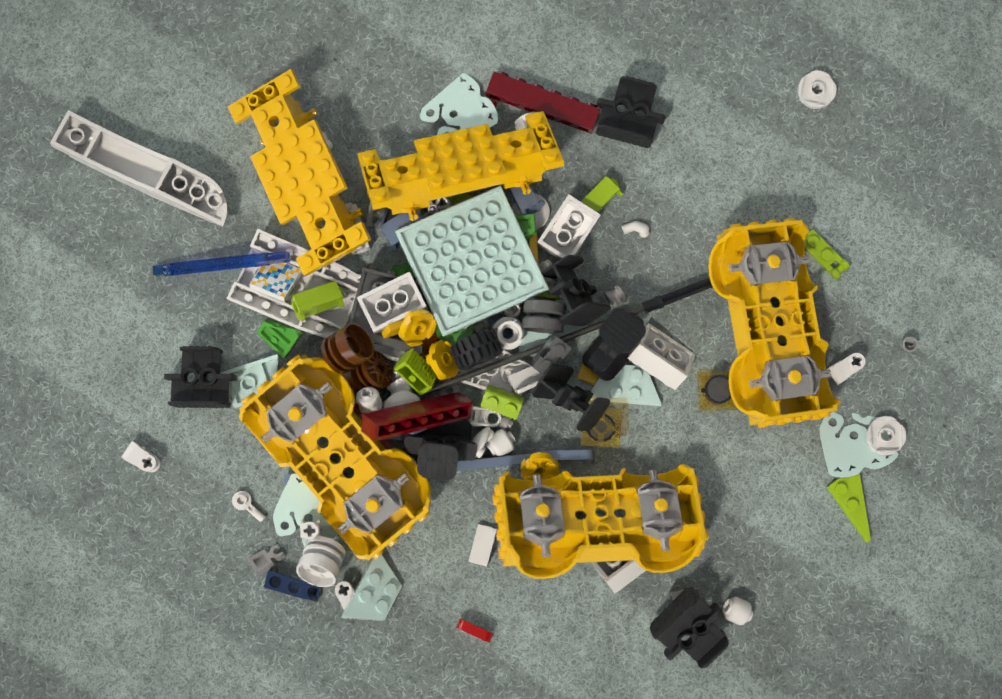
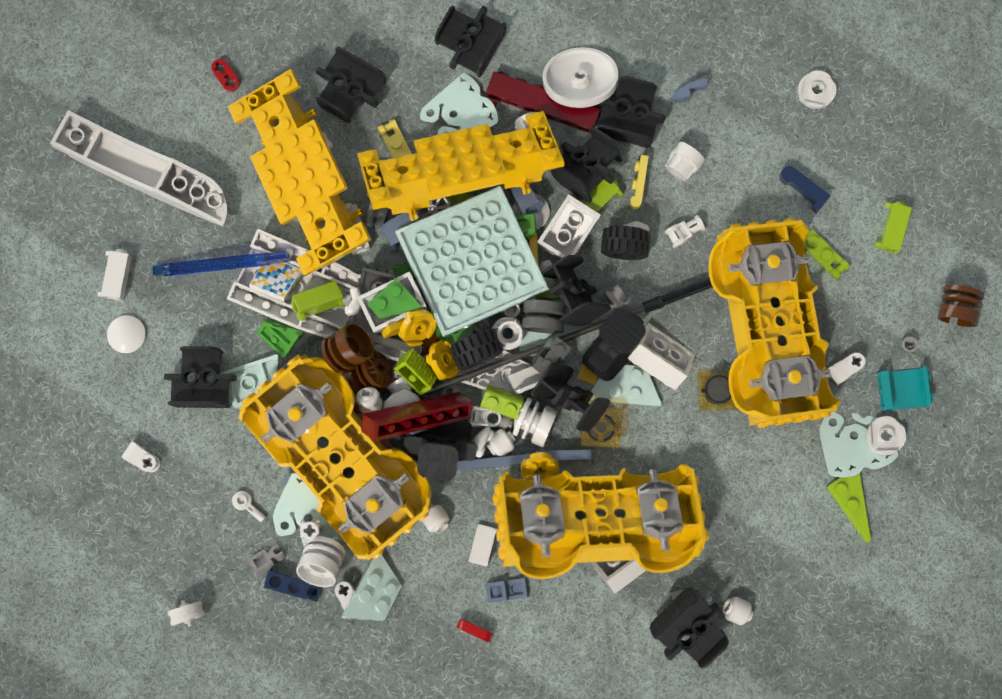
(116, 275): none -> white brick
(126, 334): none -> white dish
(186, 613): none -> white wheel
(228, 73): none -> red beam
(354, 306): none -> white arm
(356, 75): none -> black piece
(393, 301): none -> bright green wing
(396, 143): none -> light yellow plate
(437, 519): none -> white head
(482, 43): none -> black piece
(507, 590): none -> sand blue slope
(535, 422): none -> white wheel
(580, 77): none -> white dish
(586, 164): none -> black piece
(625, 242): none -> black tyre
(638, 184): none -> light yellow plate
(683, 93): none -> sand blue slope
(683, 232): none -> white connector
(684, 161): none -> white piece
(804, 186): none -> dark blue leg
(894, 227): none -> lime brick
(905, 389): none -> teal panel
(961, 304): none -> reddish brown wheel

